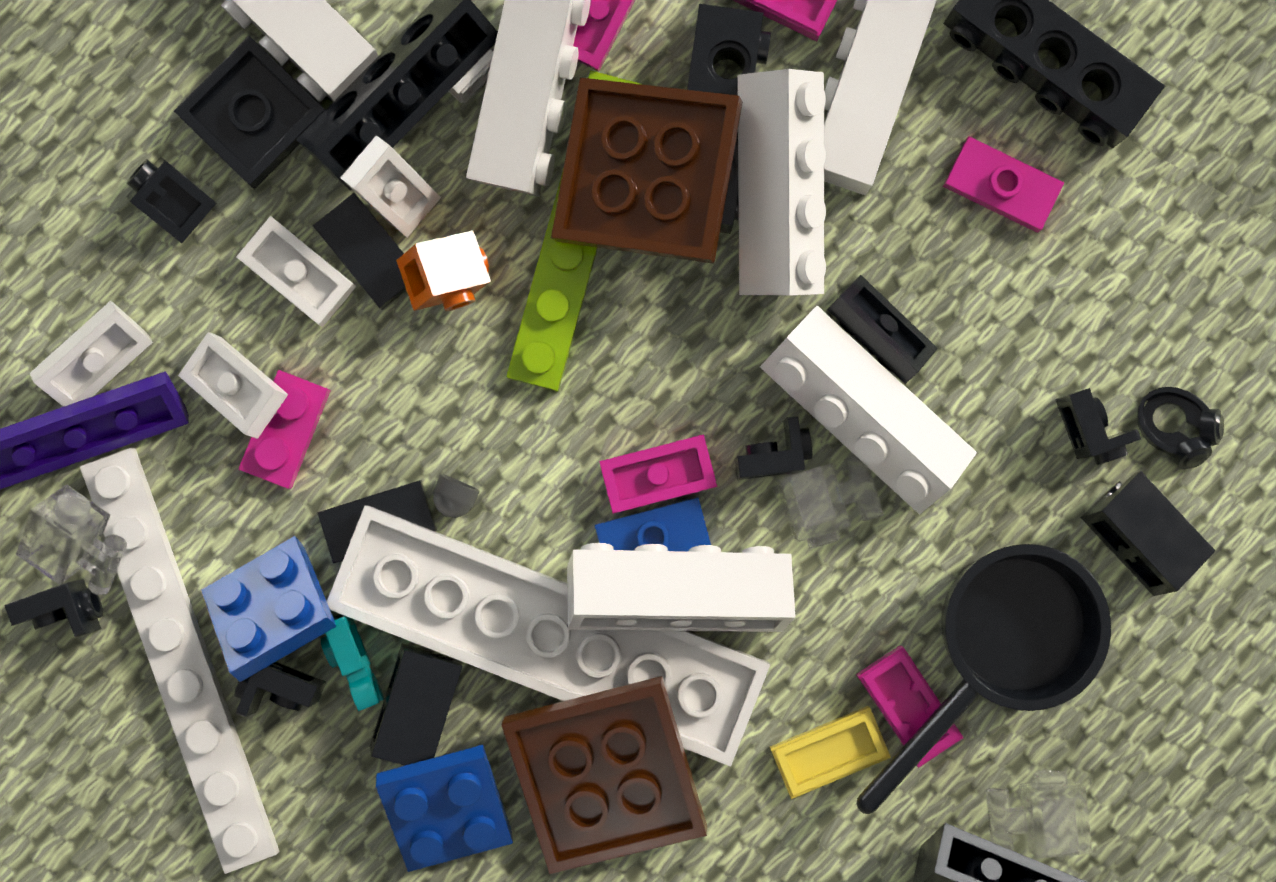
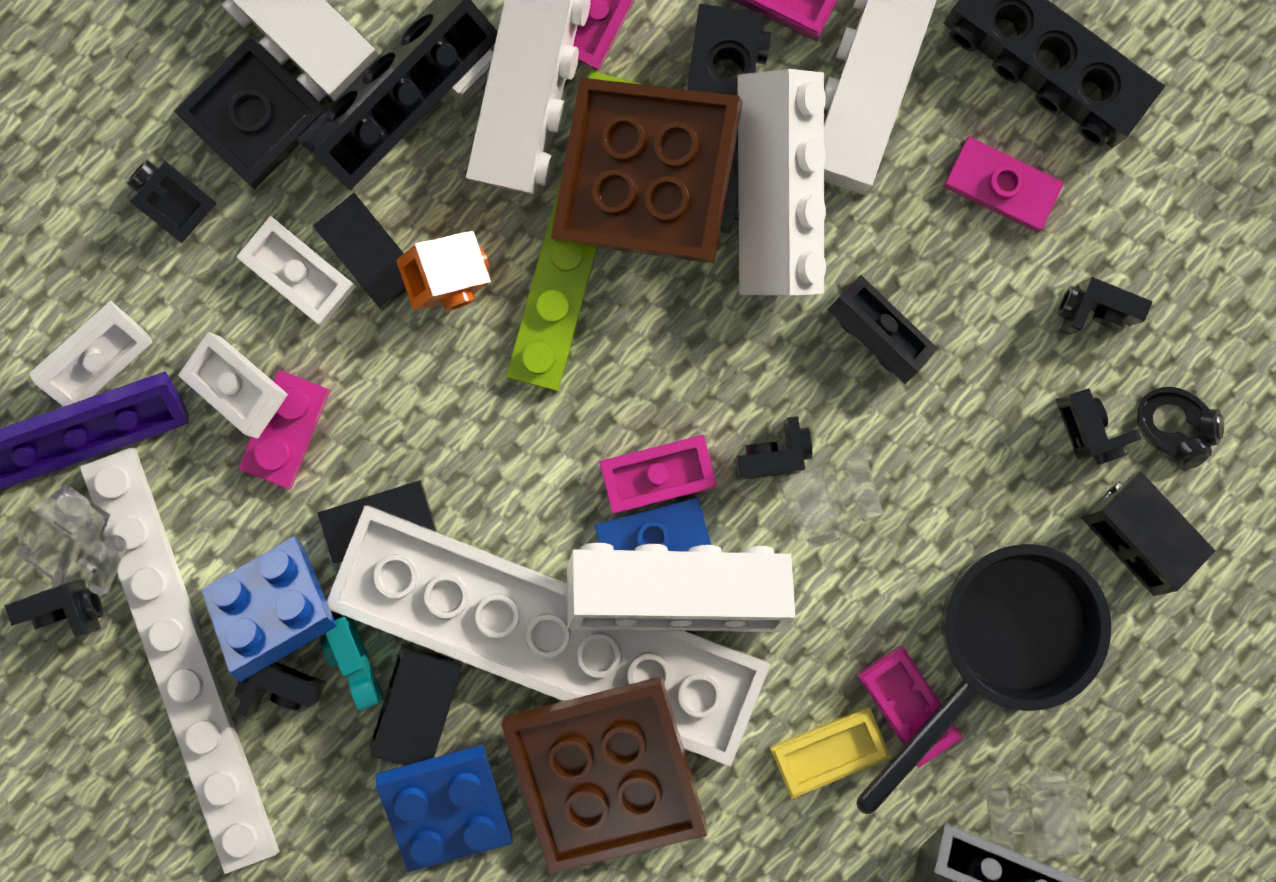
(391, 186): white plate -> none
(453, 496): dark grey hinge -> none
(869, 410): white brick -> none
(1111, 306): none -> black bracket

